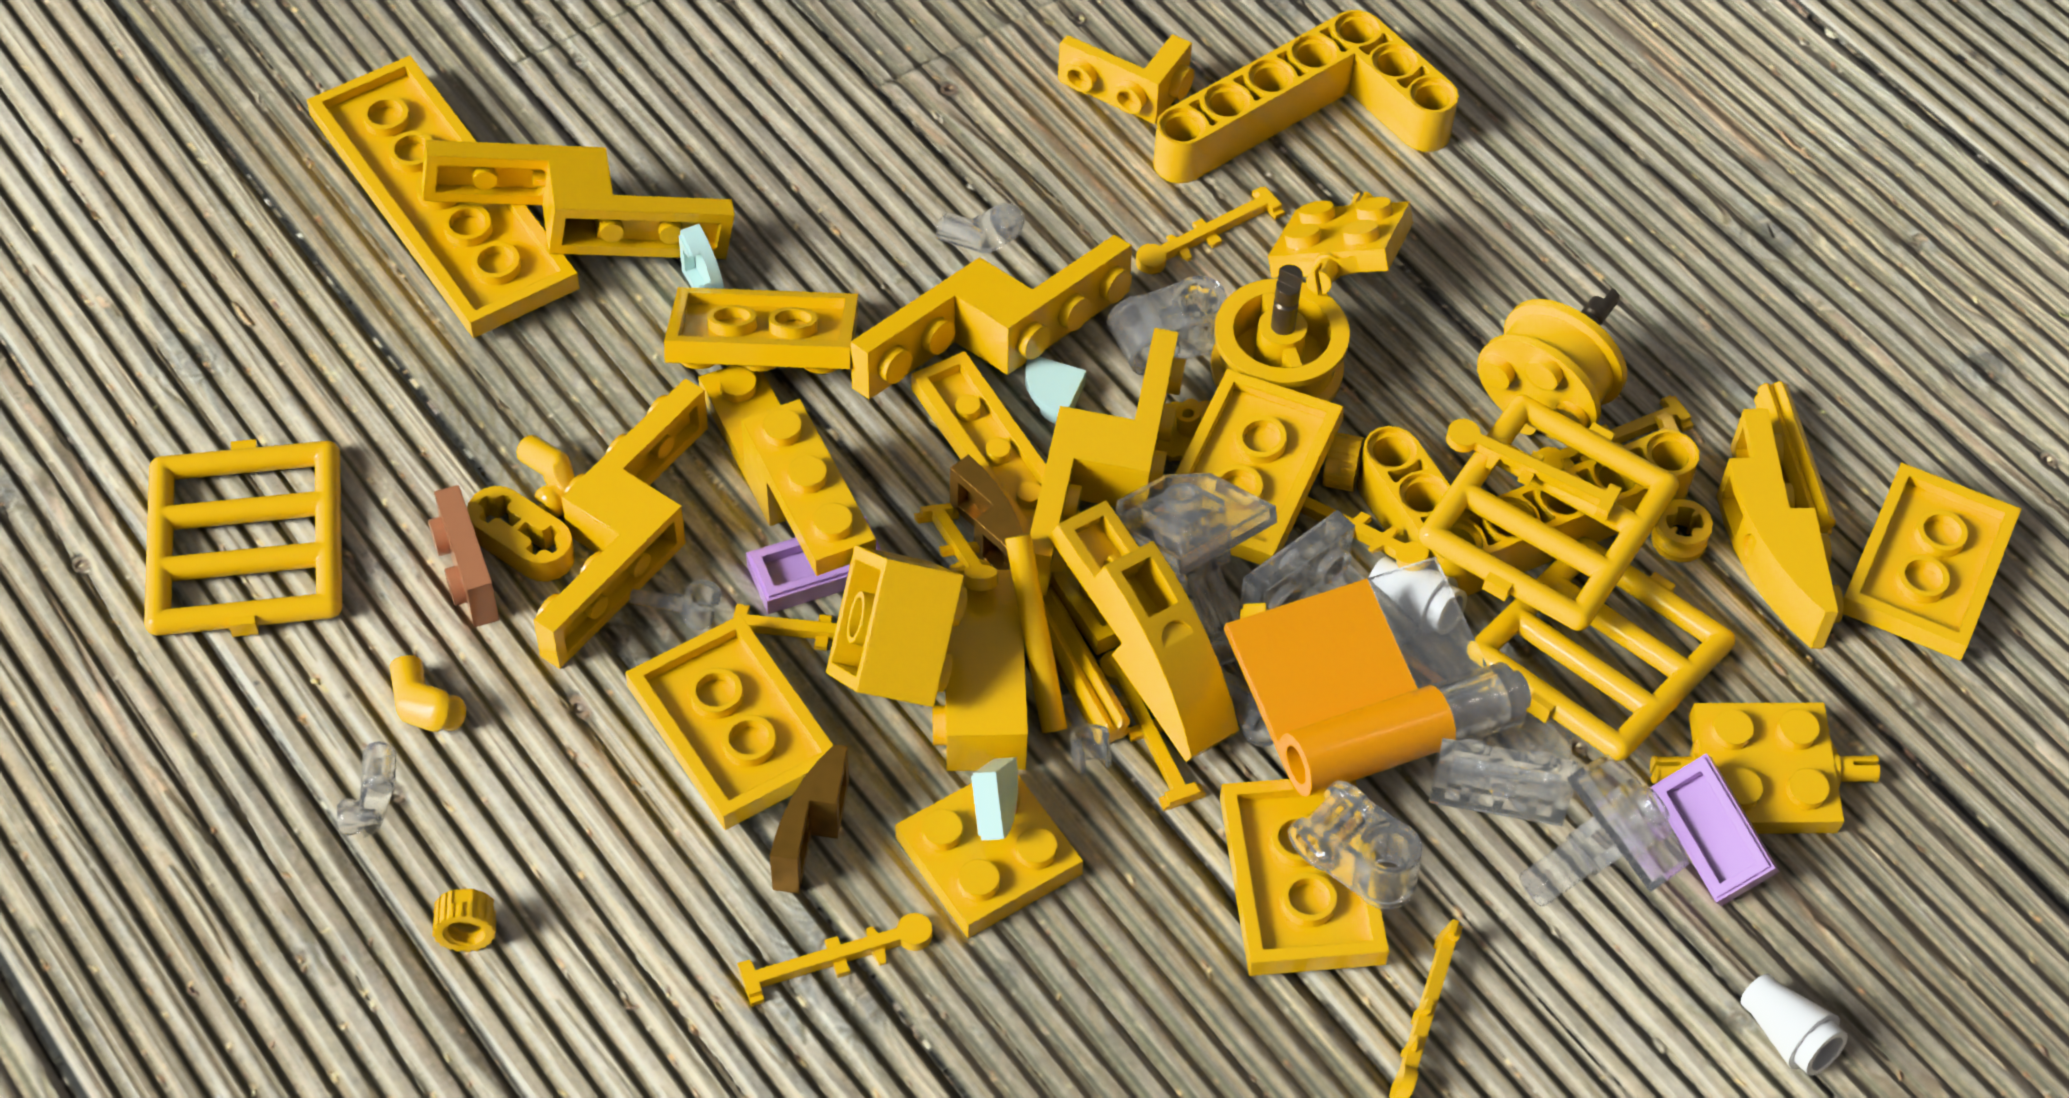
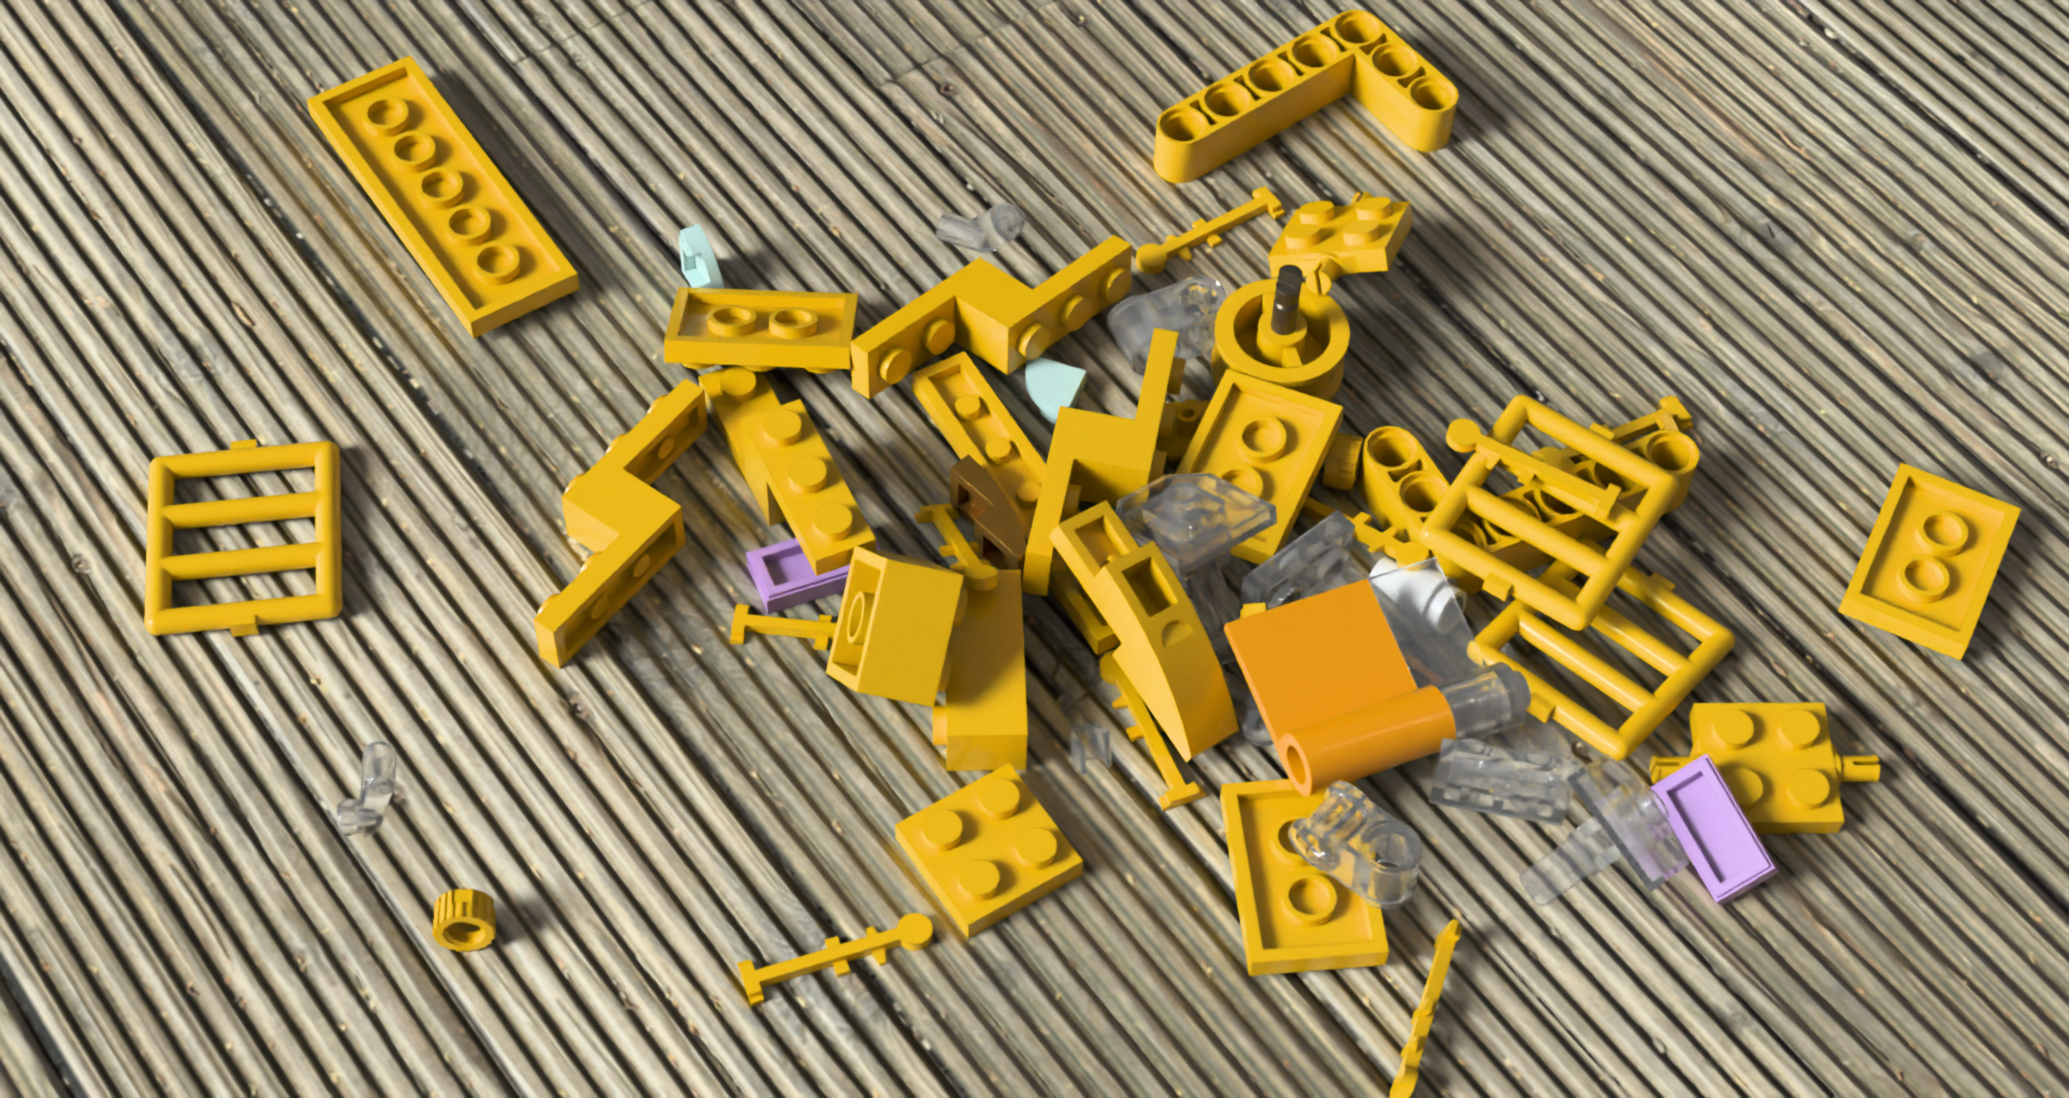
(421, 703): yellow arm -> none
(469, 576): nougat plate -> none
(527, 526): yellow beam -> none
(552, 465): yellow arm -> none
(575, 197): yellow bracket -> none
(696, 593): clear hand -> none
(730, 720): yellow plate -> none
(812, 810): pearl gold slope -> none
(995, 797): light aqua tile -> none
(1036, 633): yellow bar -> none
(1082, 672): yellow axle -> none
(1125, 85): yellow bracket -> none
(1556, 359): yellow wheel -> none
(1679, 547): yellow bush -> none
(1774, 539): yellow slope -> none
(1797, 1027): white cone -> none
(1798, 462): yellow axle -> none

